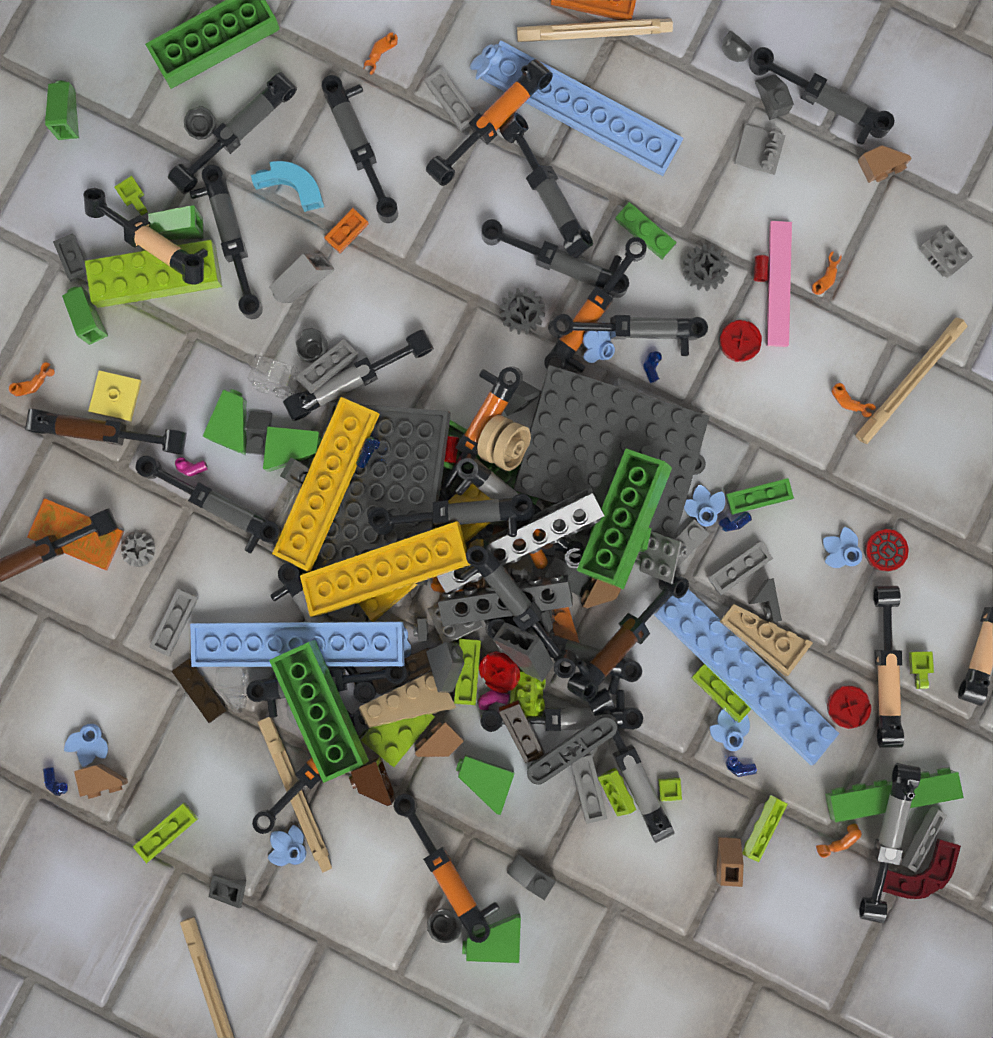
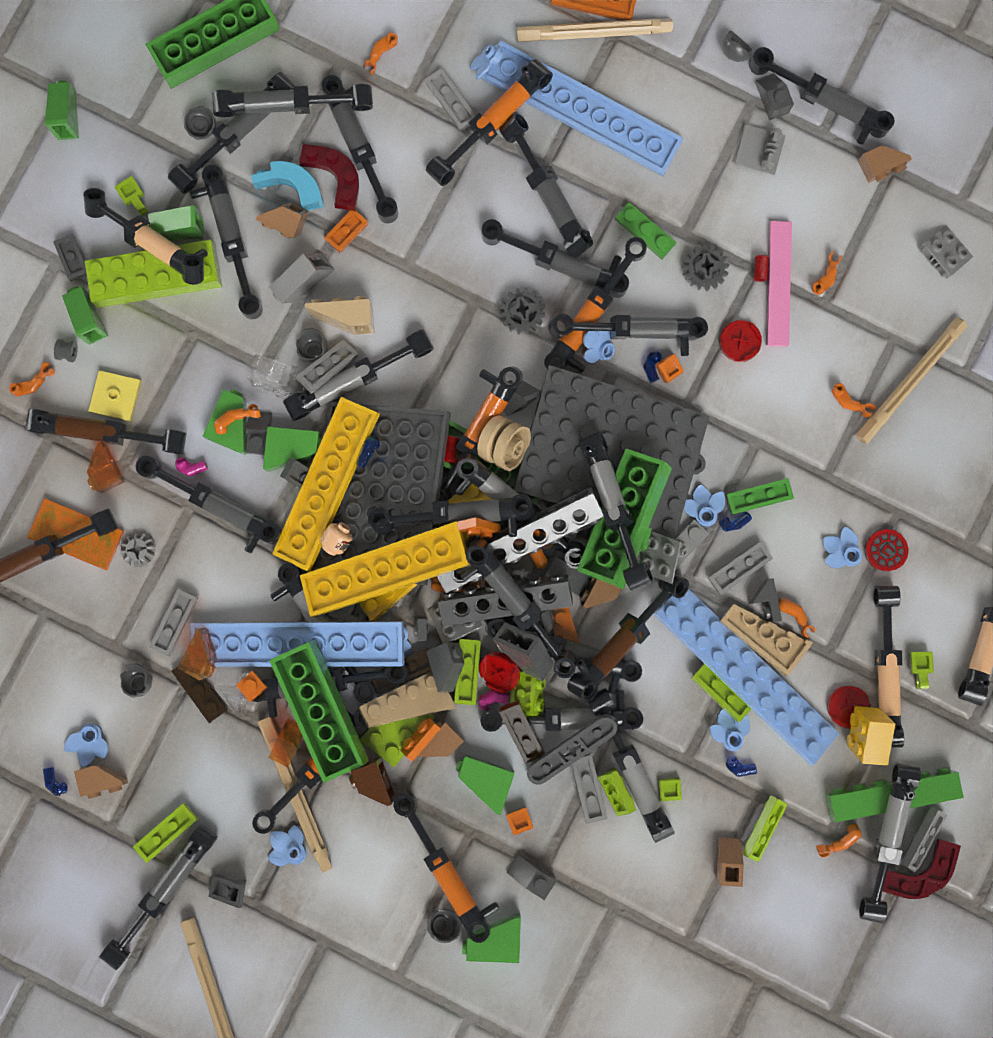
(65, 350): none -> dark grey wheel
(103, 470): none -> clear orange slope
(136, 680): none -> dark grey hair
(162, 892): none -> black piece
(199, 656): none -> clear orange slope
(231, 415): none -> orange arm
(251, 686): none -> orange plate
(286, 219): none -> medium nougat slope
(286, 743): none -> clear orange slope
(297, 100): none -> black piece
(336, 538): none -> light nougat head
(340, 167): none -> dark red plate
(348, 315): none -> tan slope
(418, 741): none -> orange plate
(479, 527): none -> orange plate
(519, 820): none -> orange plate
(616, 513): none -> black piece
(669, 368): none -> orange plate
(795, 610): none -> orange arm
(870, 735): none -> yellow brick

